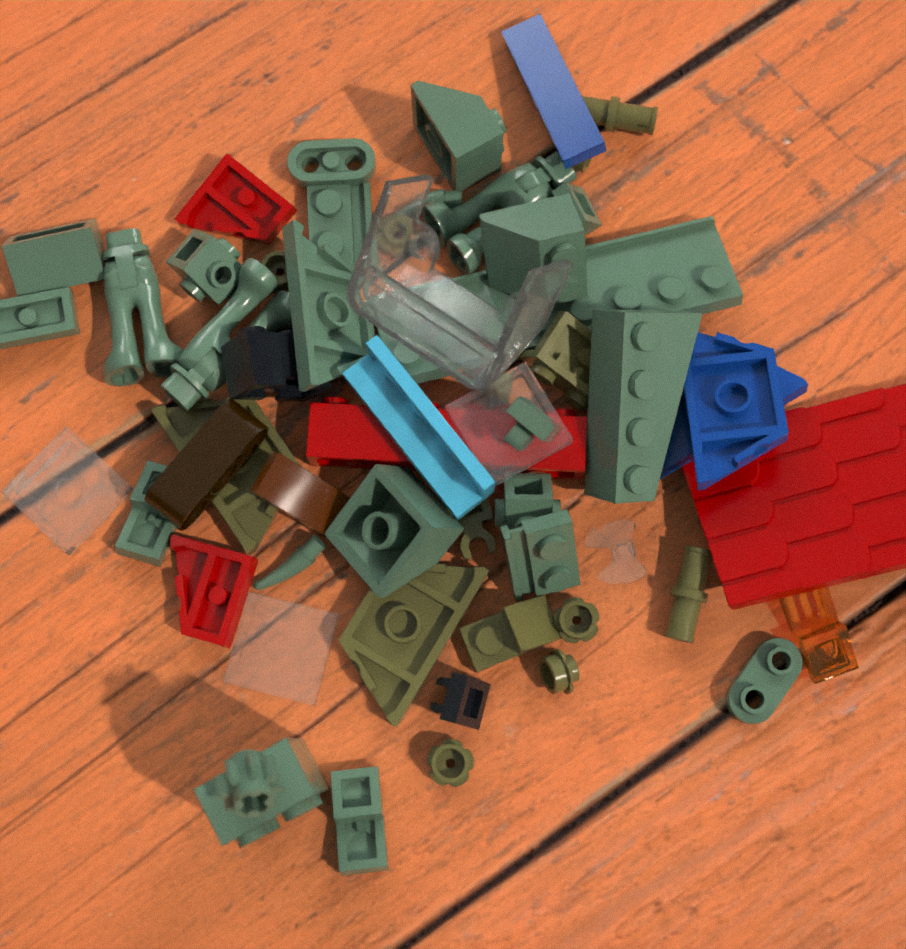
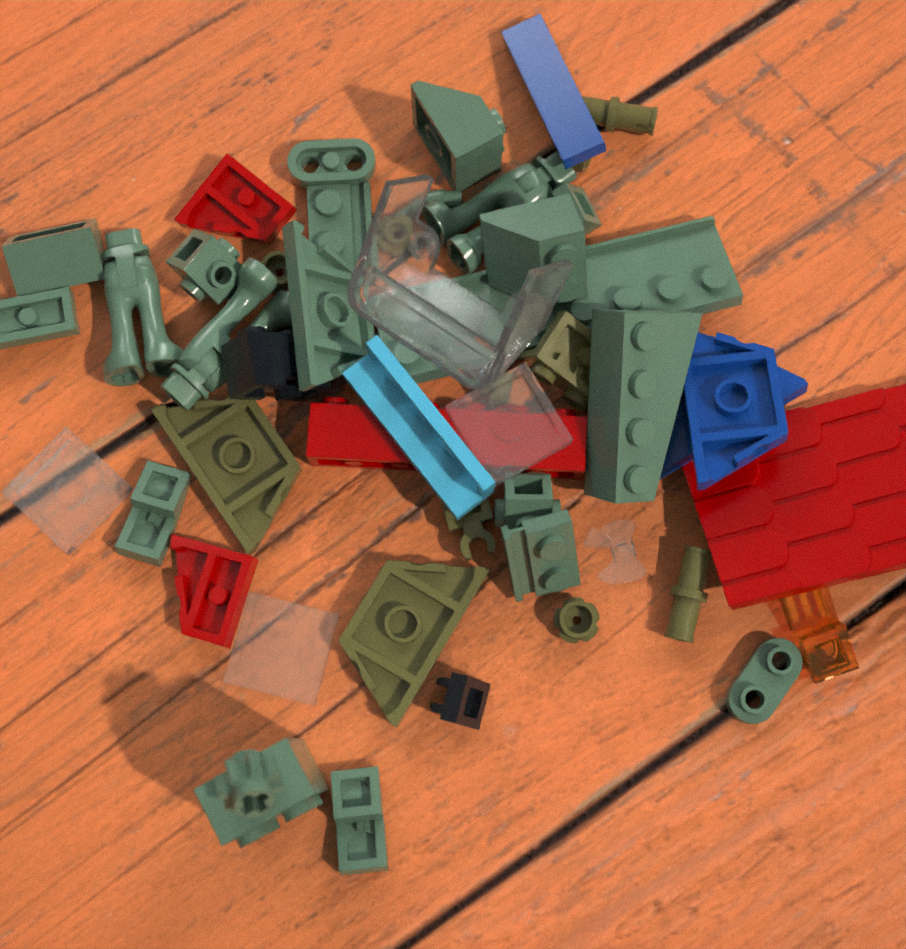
(206, 464): dark brown beam -> none
(299, 493): reddish brown slope -> none
(300, 560): sand green helmet -> none
(392, 529): sand green slope -> none
(437, 761): olive plate -> none
(510, 633): olive slope -> none
(530, 423): sand green tile -> none
(559, 672): olive plate -> none

